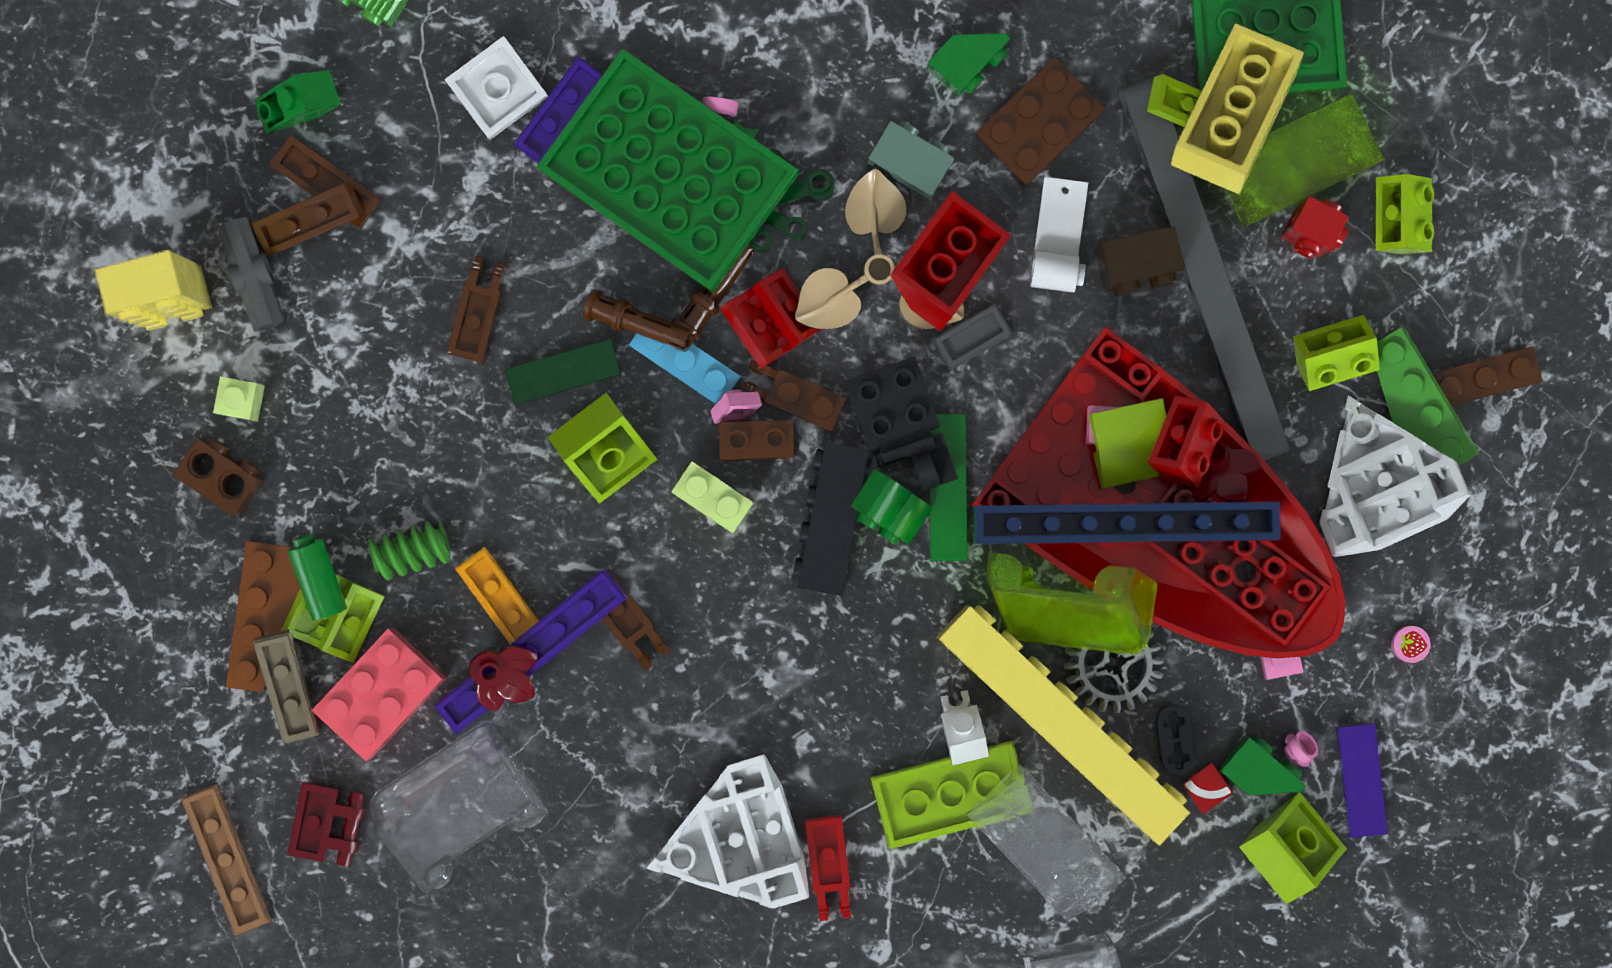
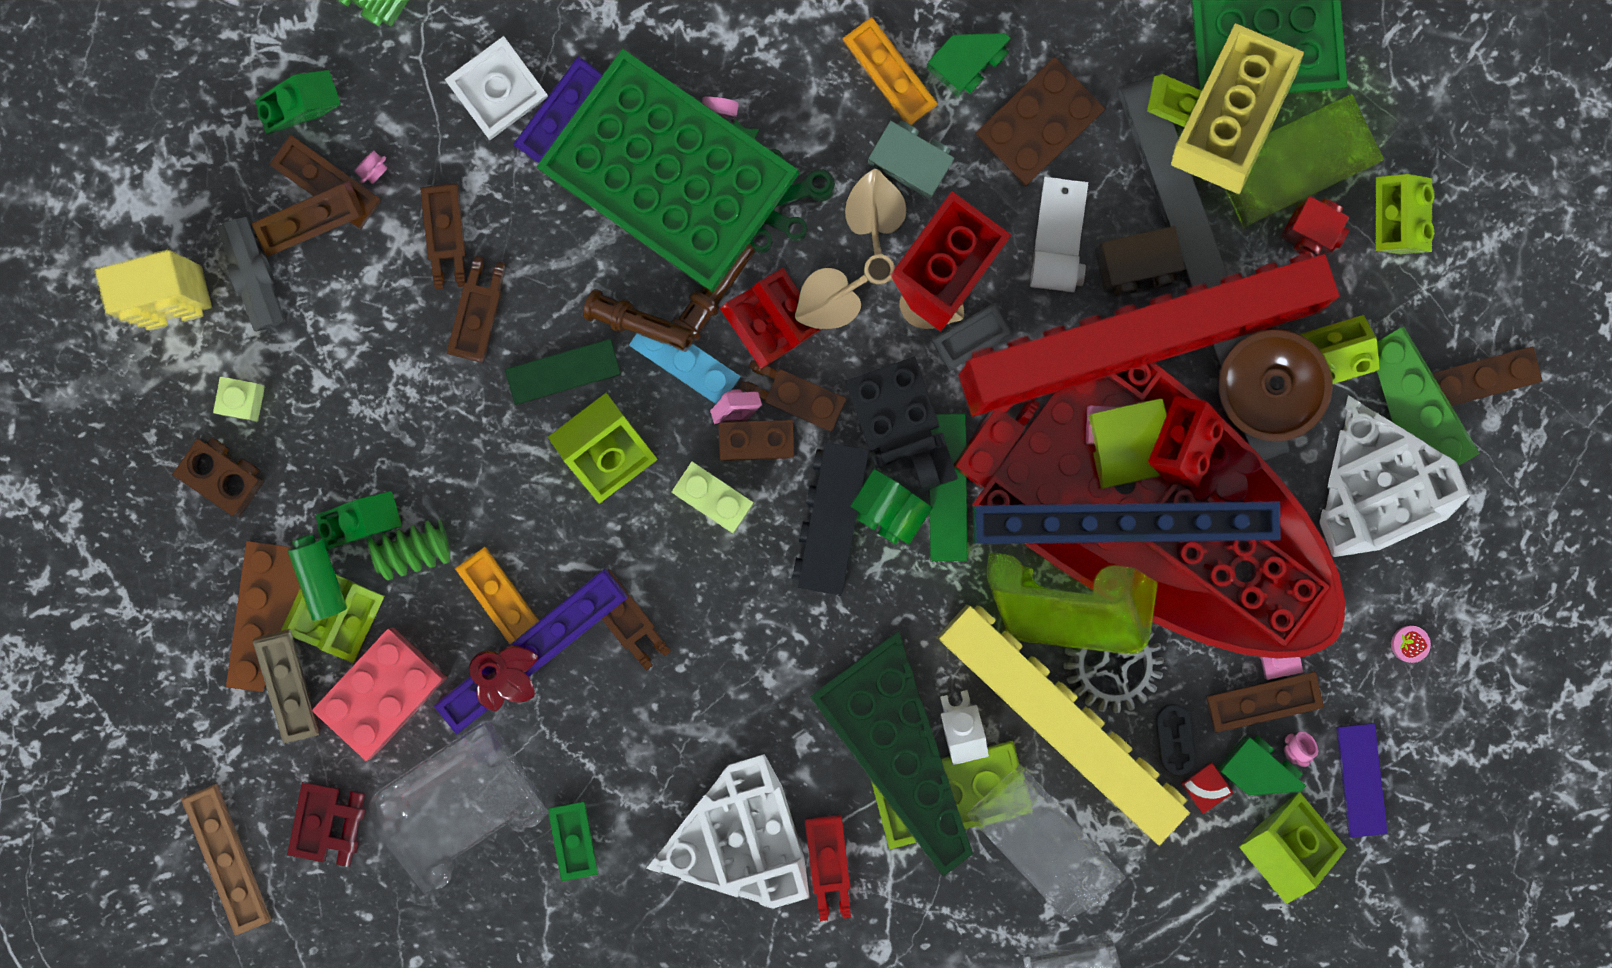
(358, 520): none -> green slope
(371, 167): none -> bright pink plate
(444, 231): none -> reddish brown hinge
(573, 841): none -> green plate
(889, 735): none -> dark green wing
(890, 71): none -> light orange tile
(993, 443): none -> red hinge
(1147, 334): none -> red brick
(1265, 701): none -> reddish brown plate
(1271, 411): none -> reddish brown dish

